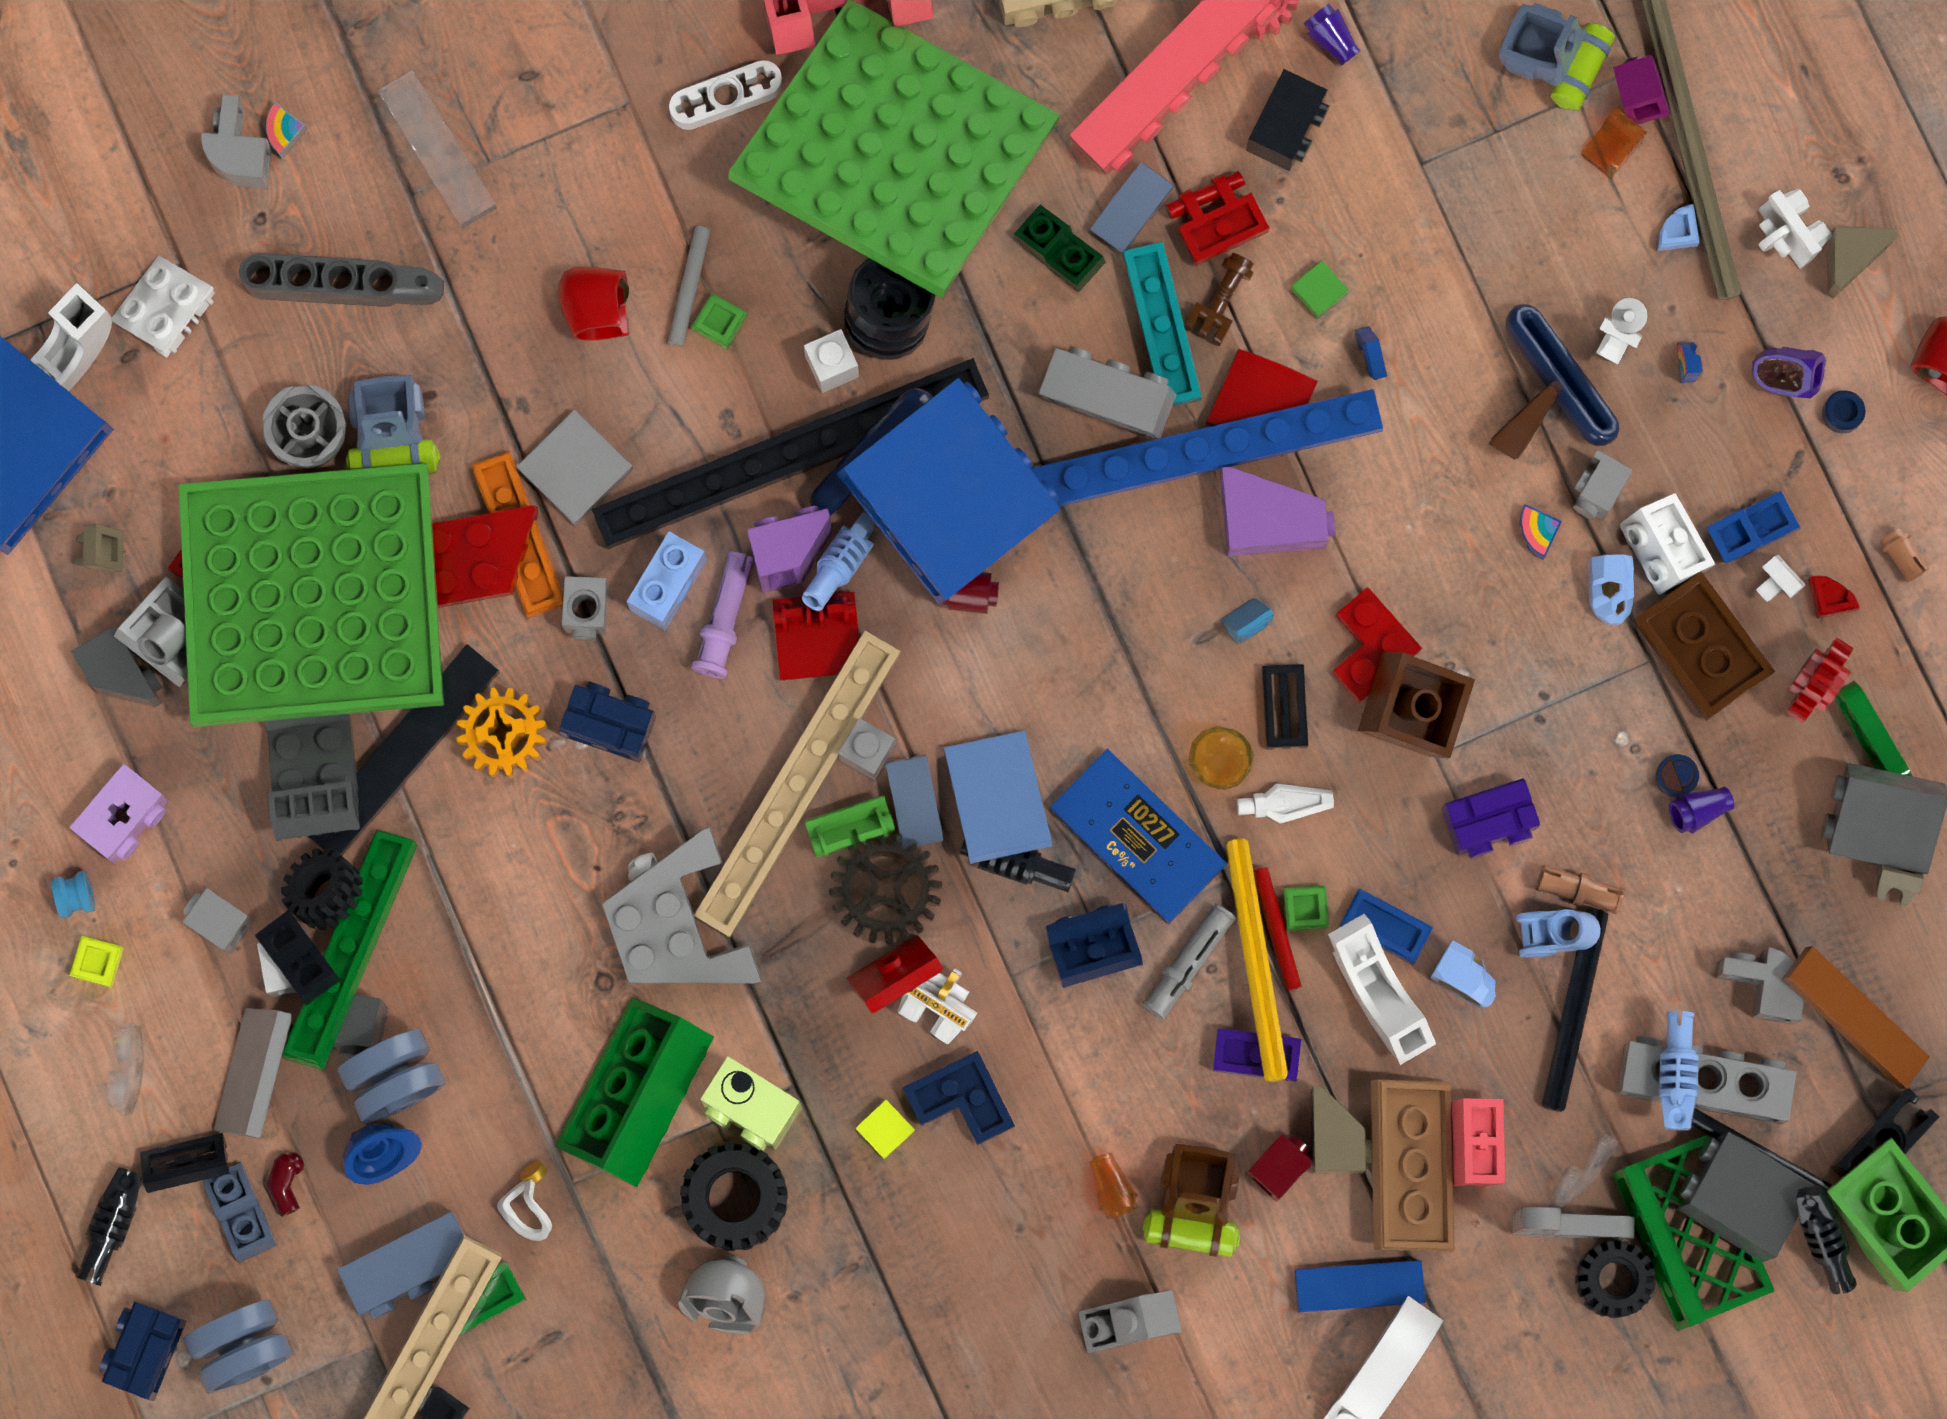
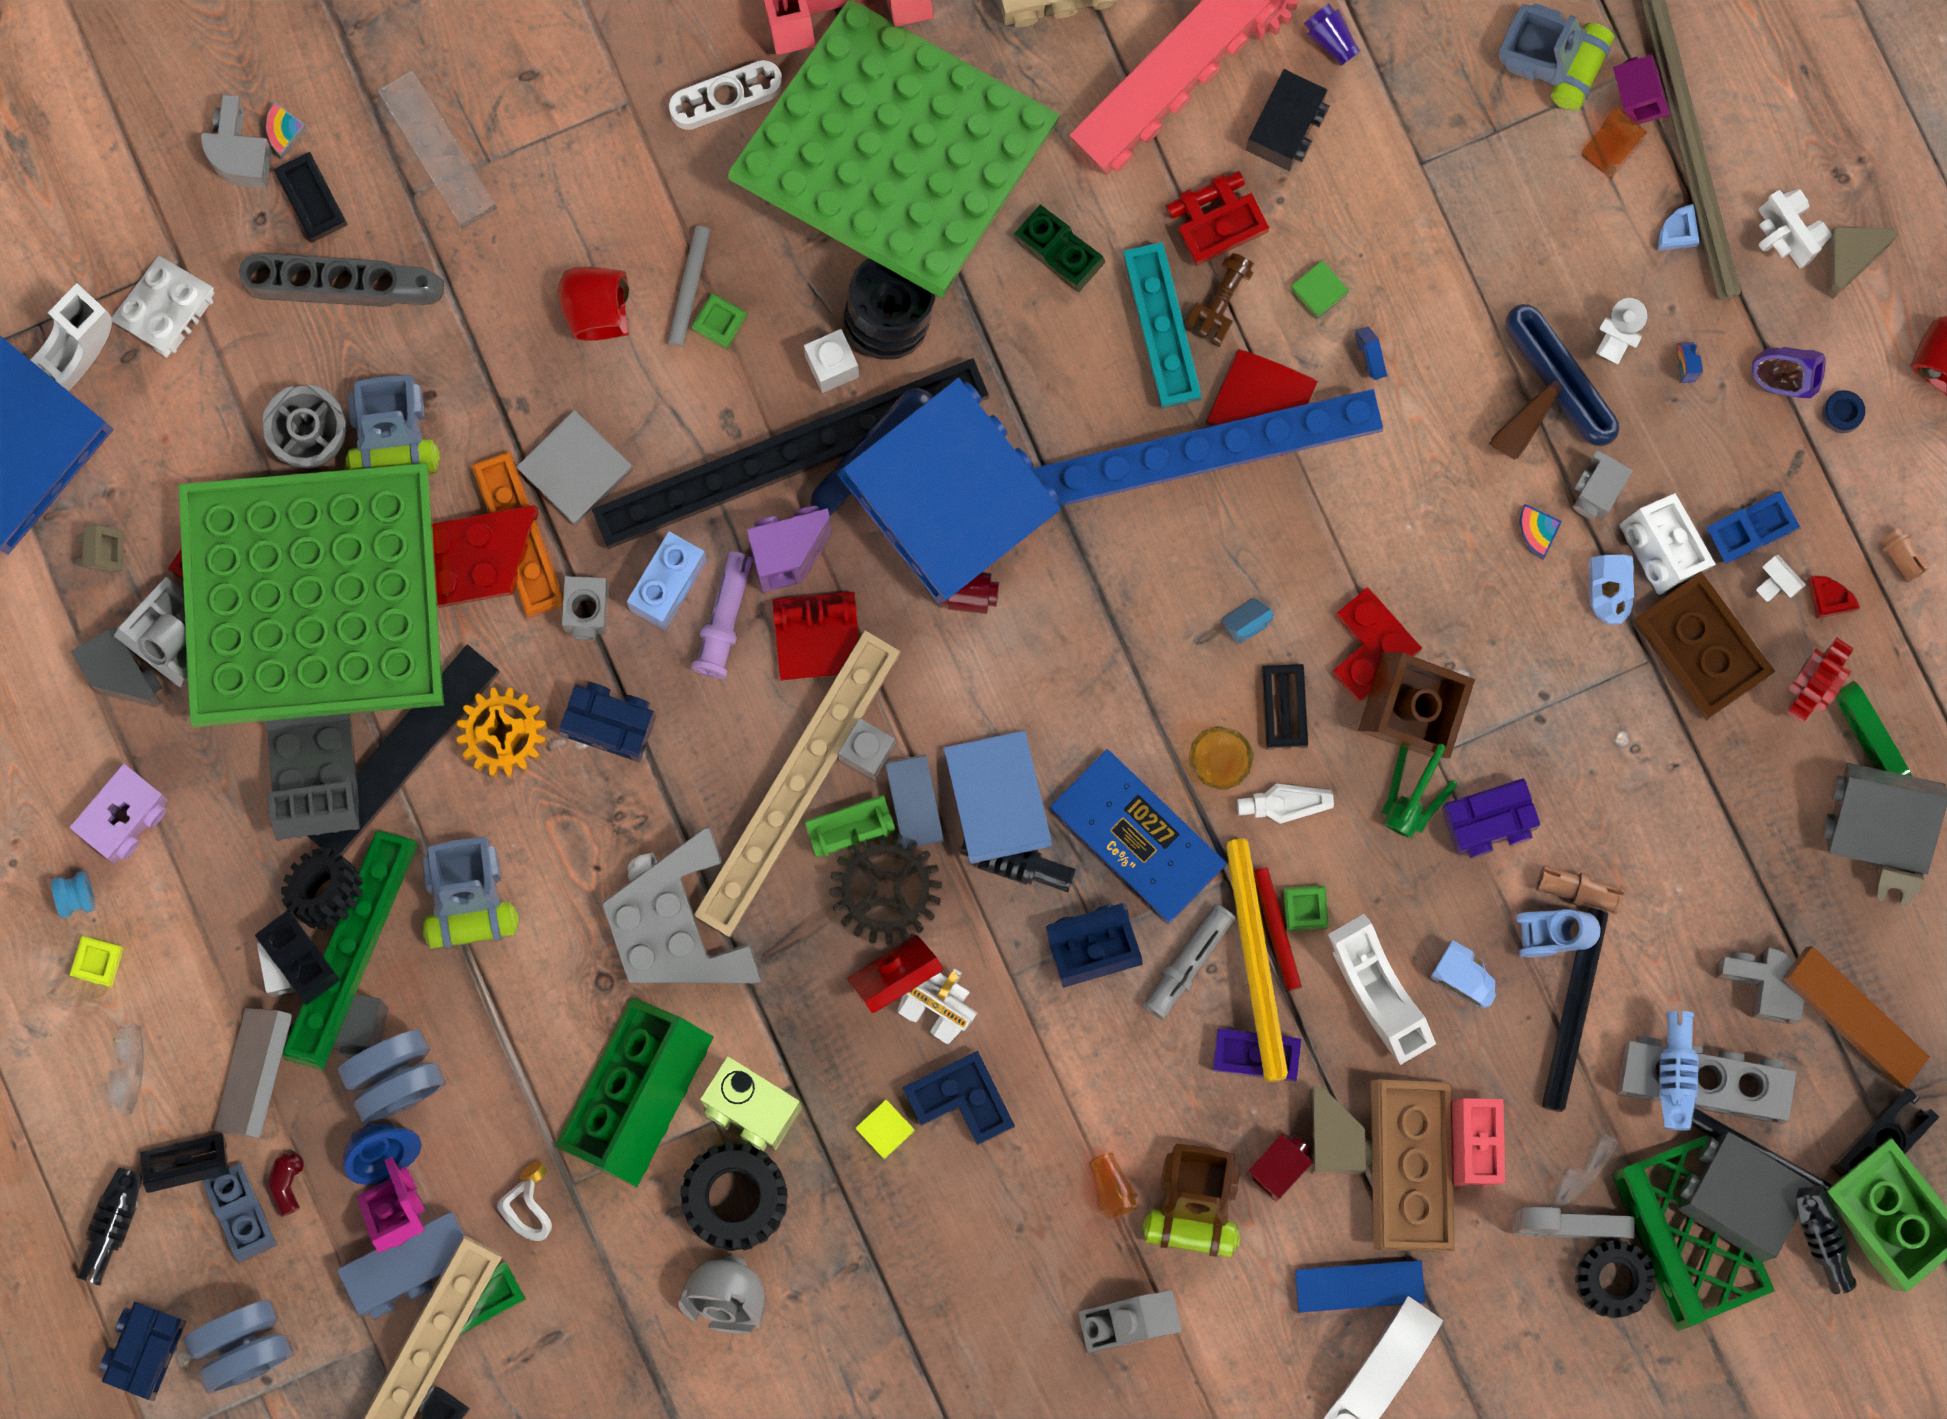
(216, 920): light grey brick -> none
(310, 197): none -> black tile
(392, 1209): none -> dark pink bracket
(465, 895): none -> sand blue piece
(840, 561): light blue hinge -> none
(1108, 392): light grey brick -> none
(1132, 207): sand blue slope -> none
(1270, 516): medium lavender slope -> none
(1396, 930): blue tile -> none
(1406, 816): none -> green plant
(1677, 775): dark blue tile -> none
(1697, 809): dark purple cone -> none

